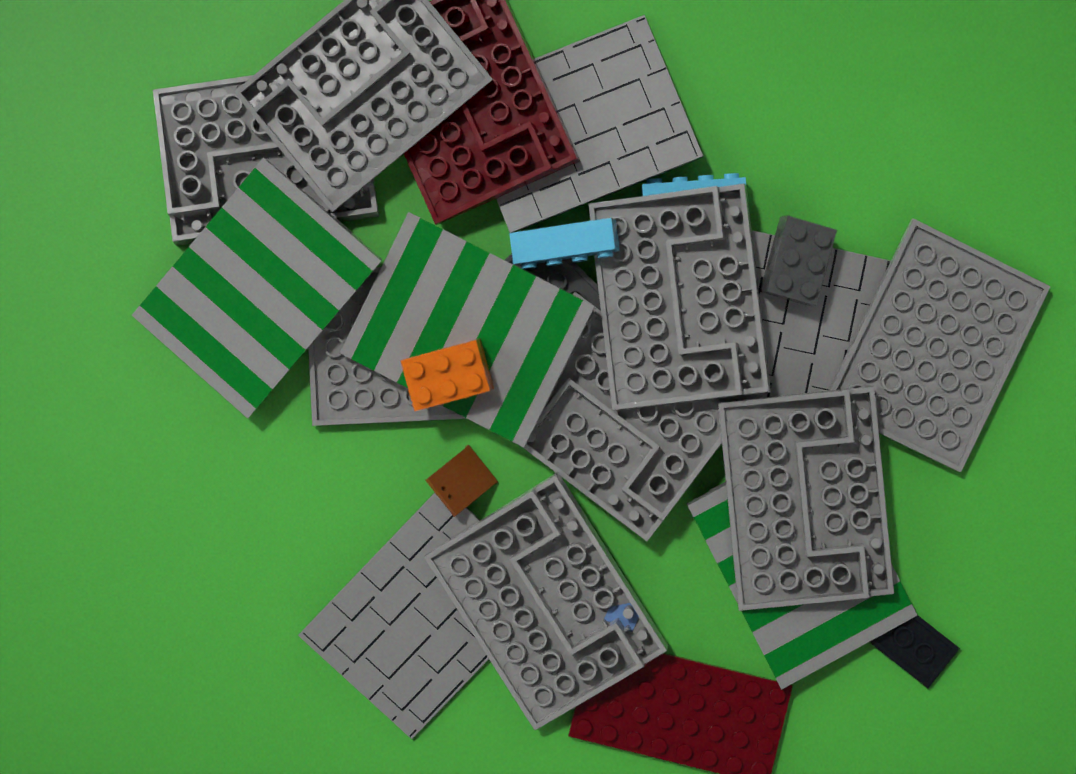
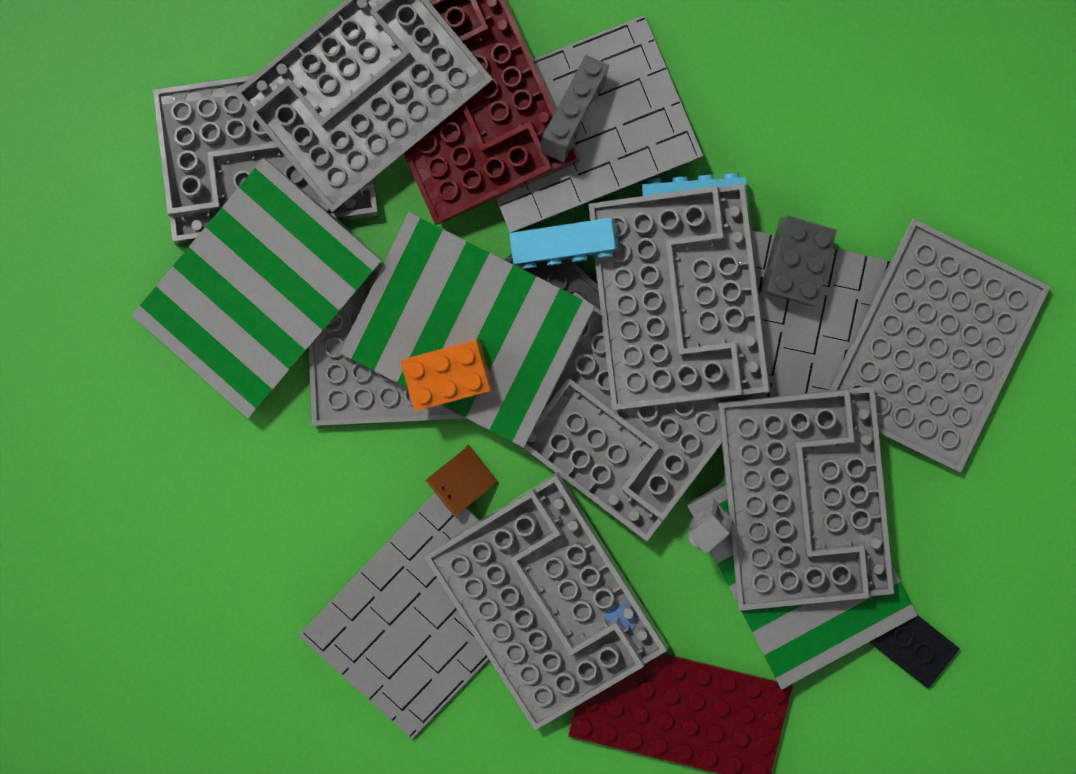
(571, 111): none -> dark grey arch
(709, 527): none -> light grey brick

